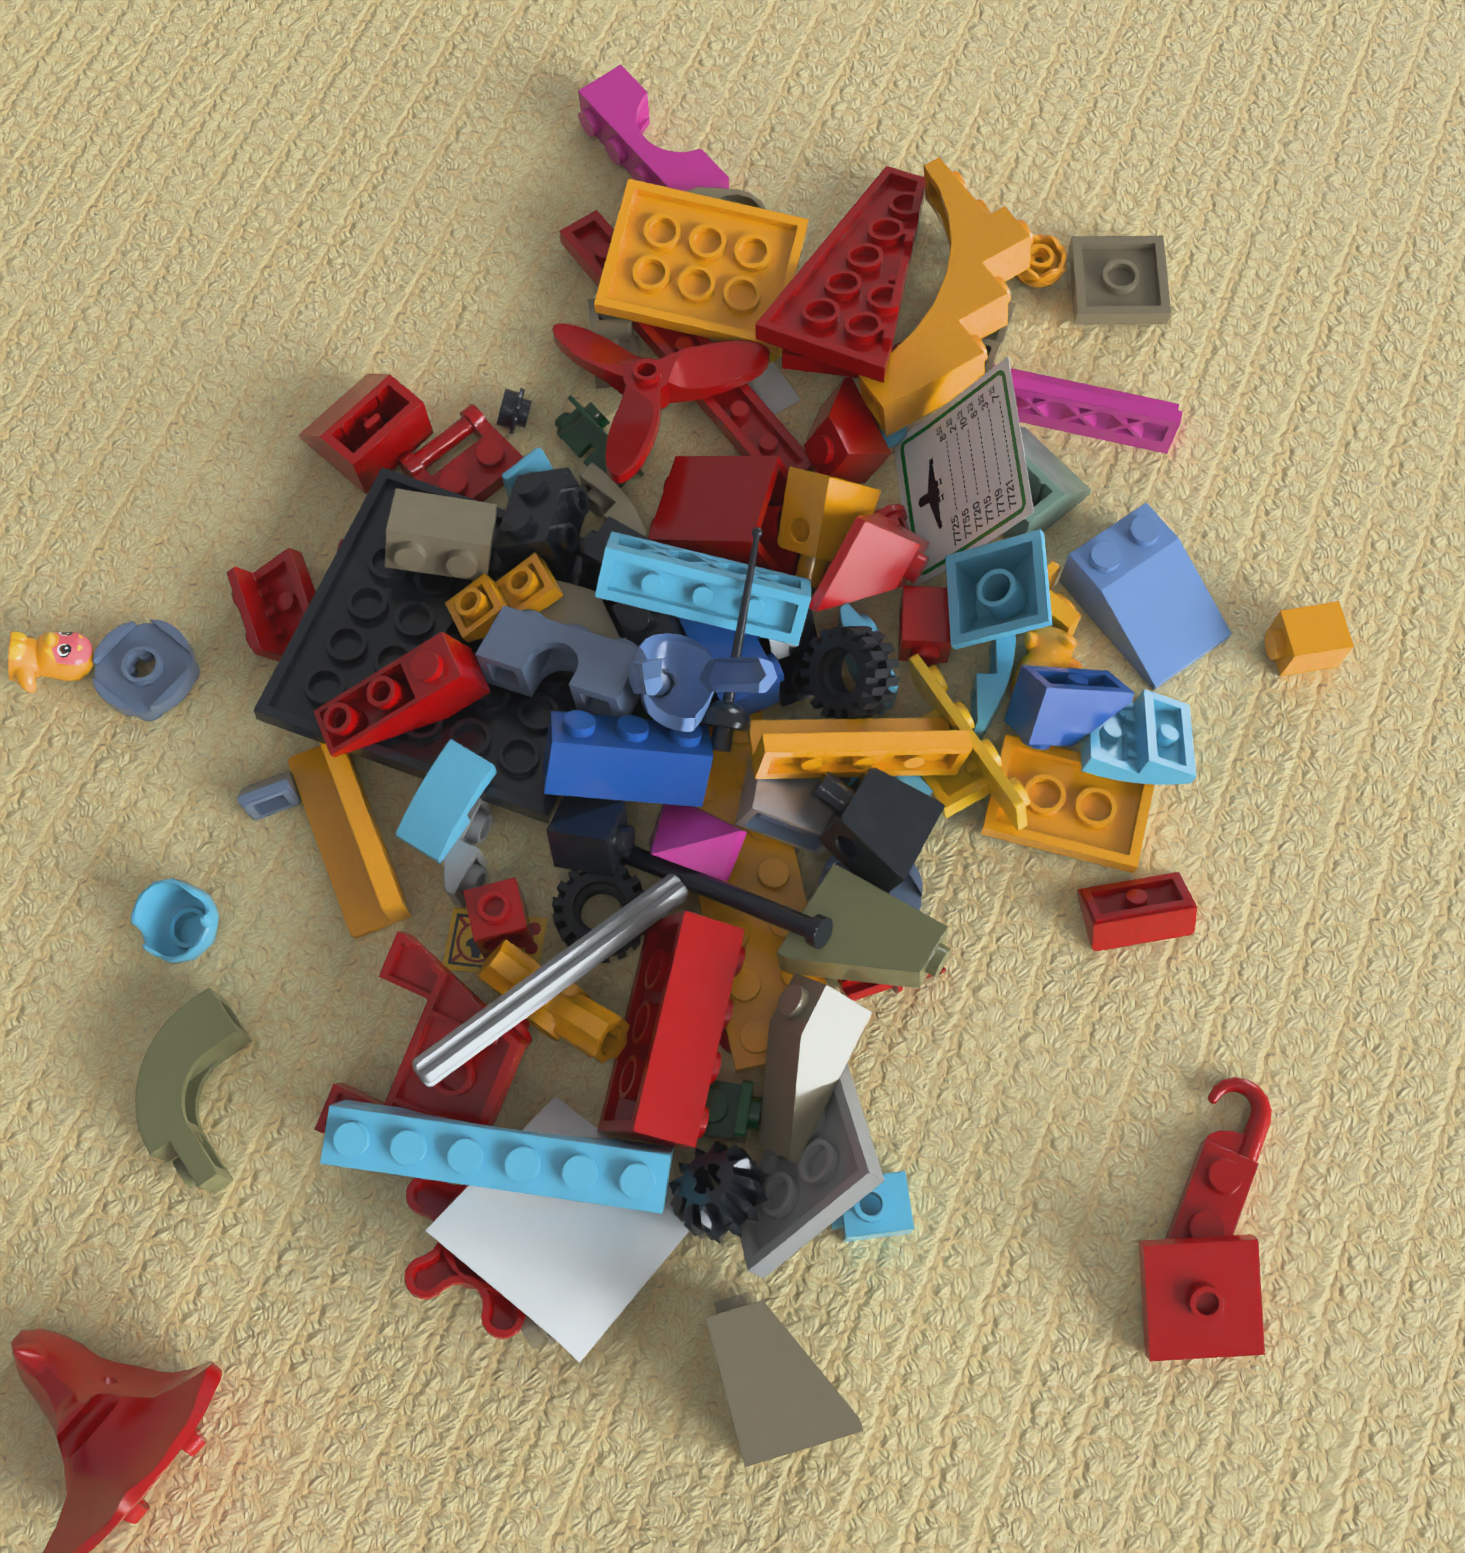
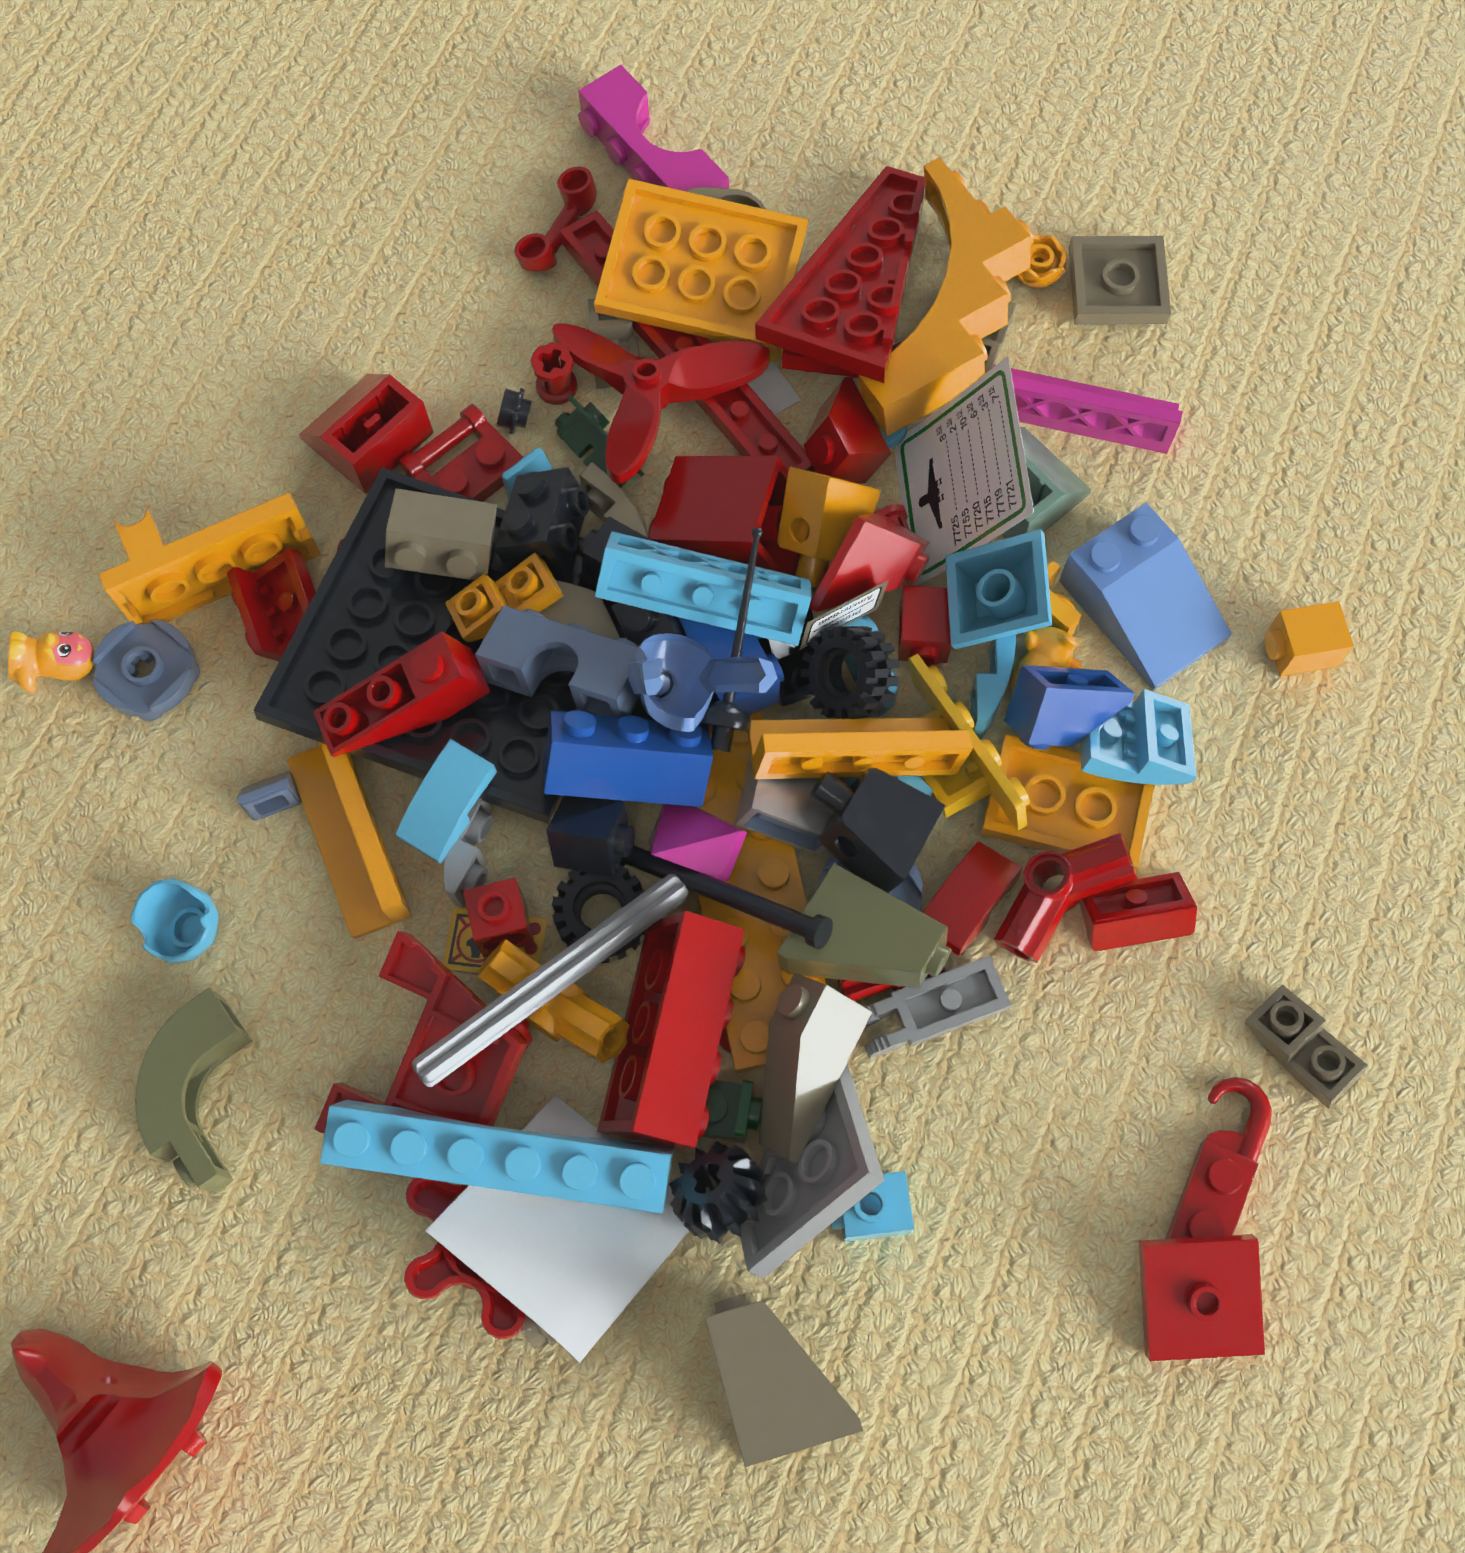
(193, 570): none -> light orange piece
(549, 371): none -> red bush
(578, 190): none -> red bar
(845, 613): none -> sticker
(939, 1006): none -> light grey hinge
(971, 894): none -> red slope
(1039, 911): none -> red piece
(1303, 1046): none -> dark tan slope

